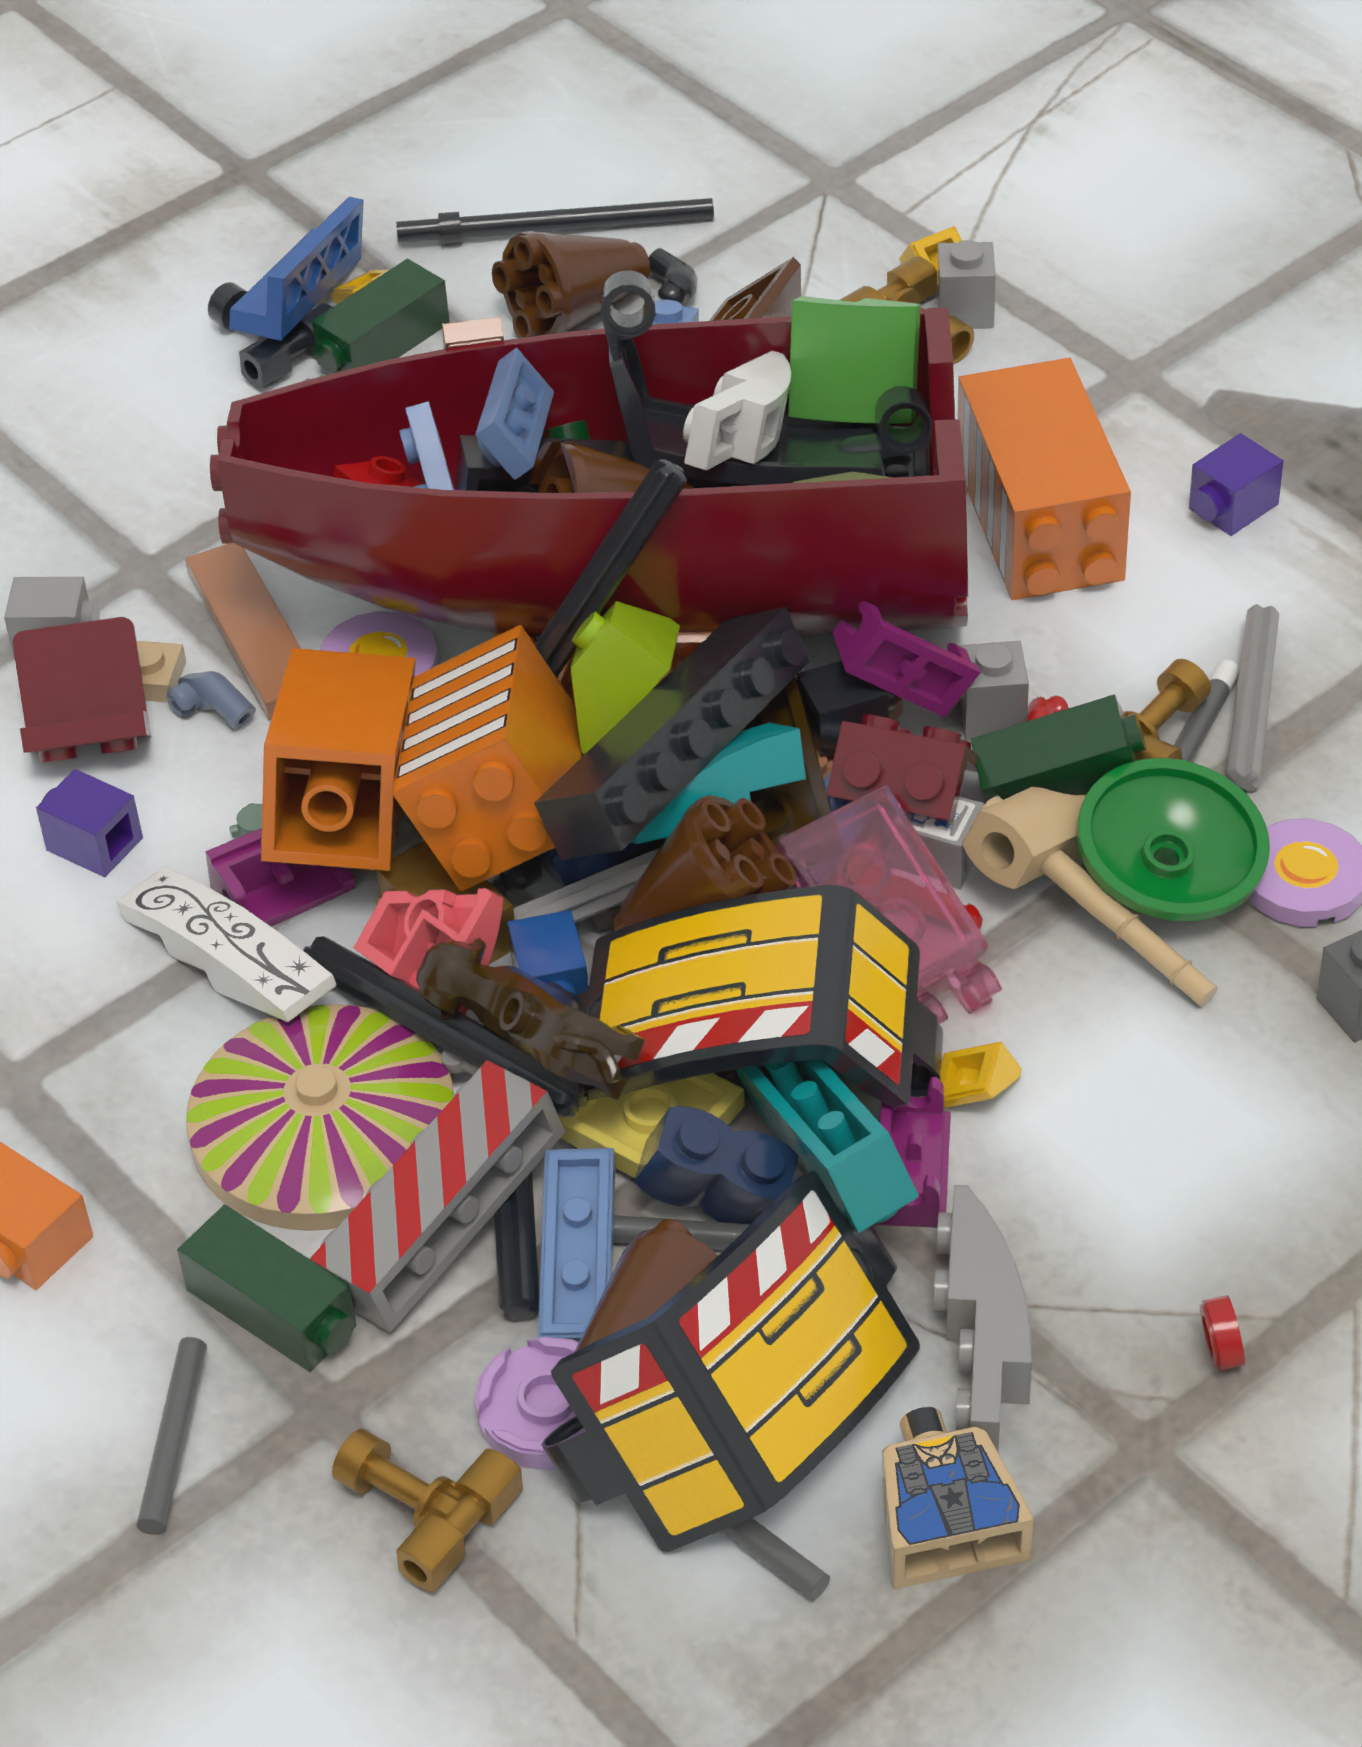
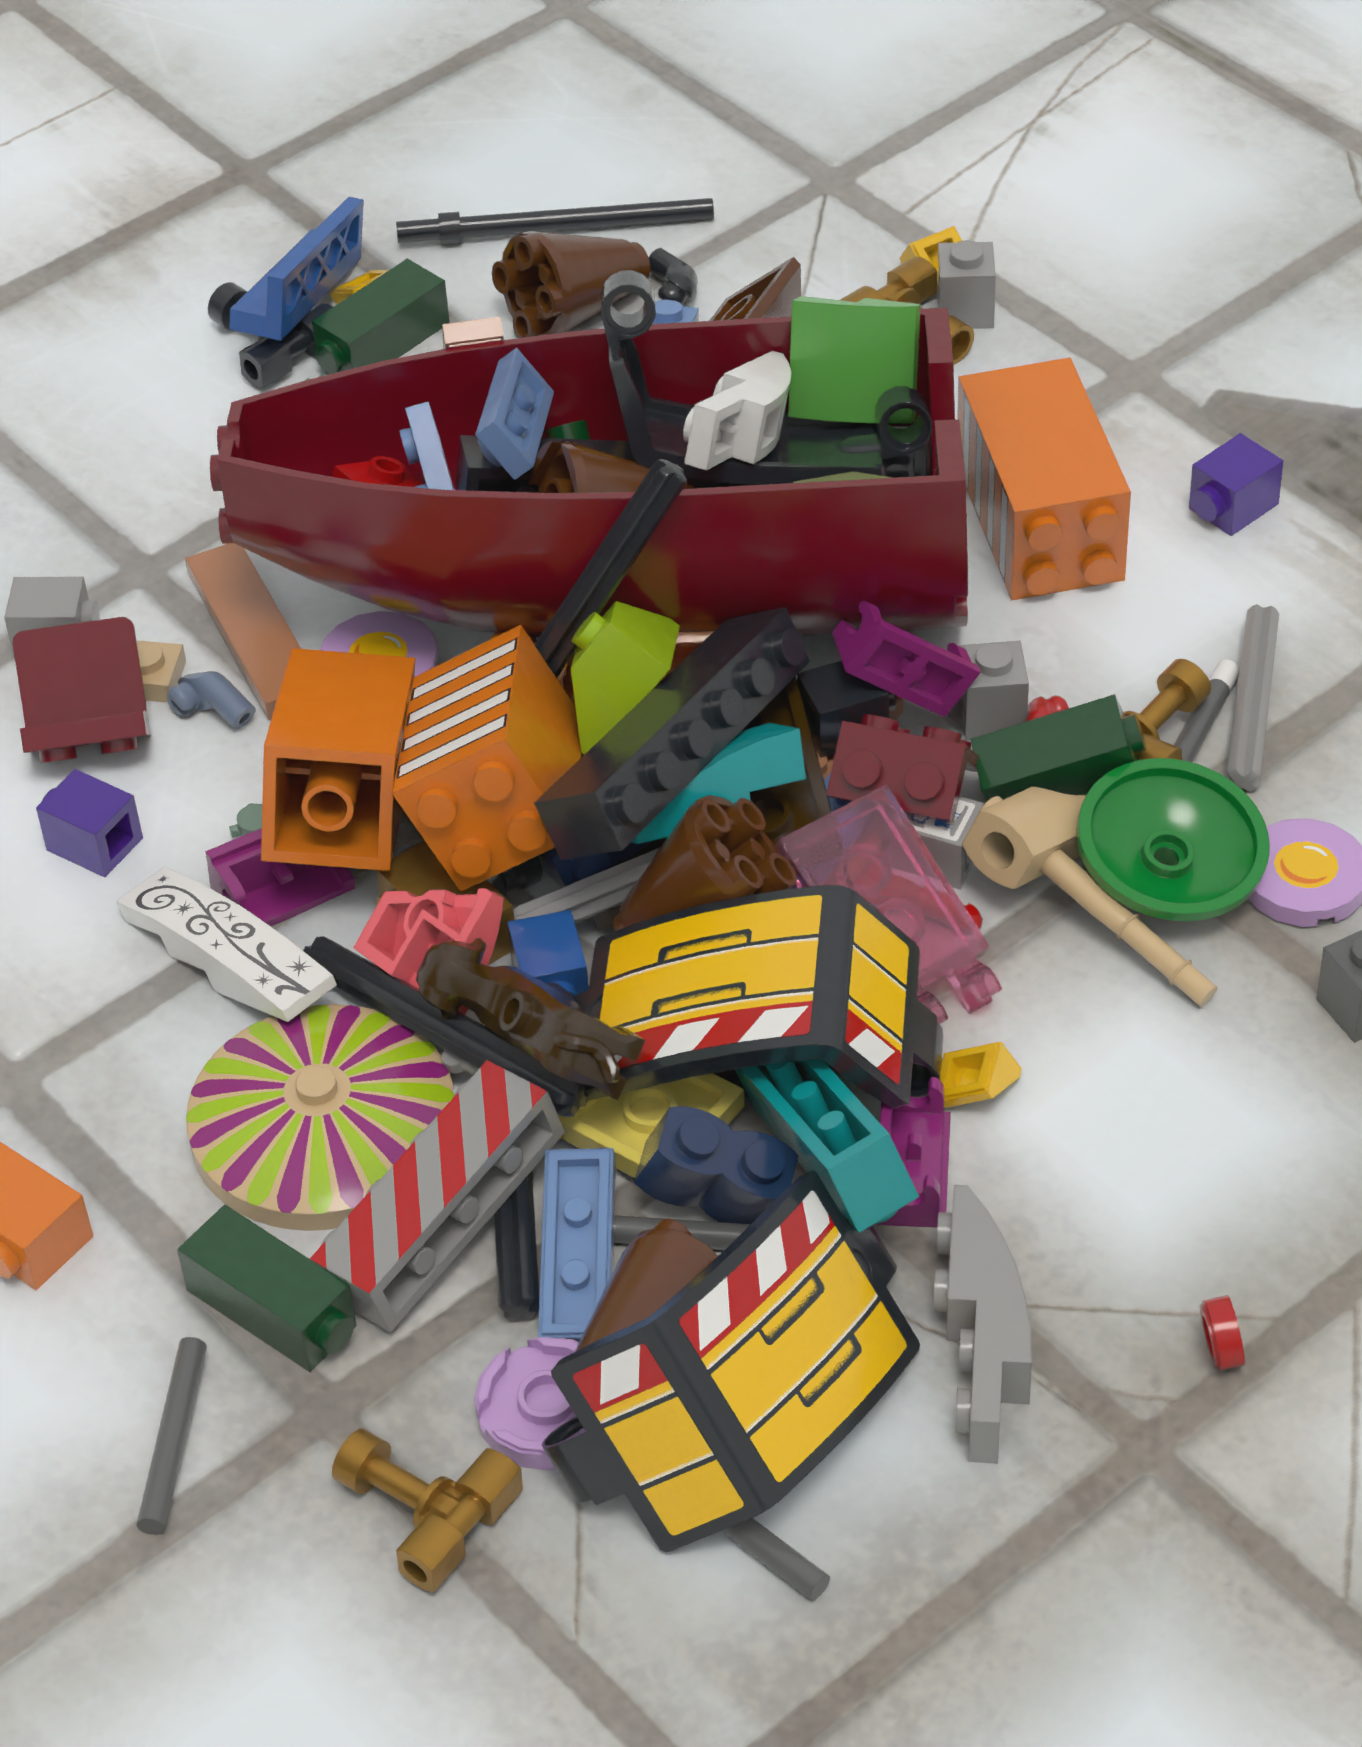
(949, 1503): torso -> none

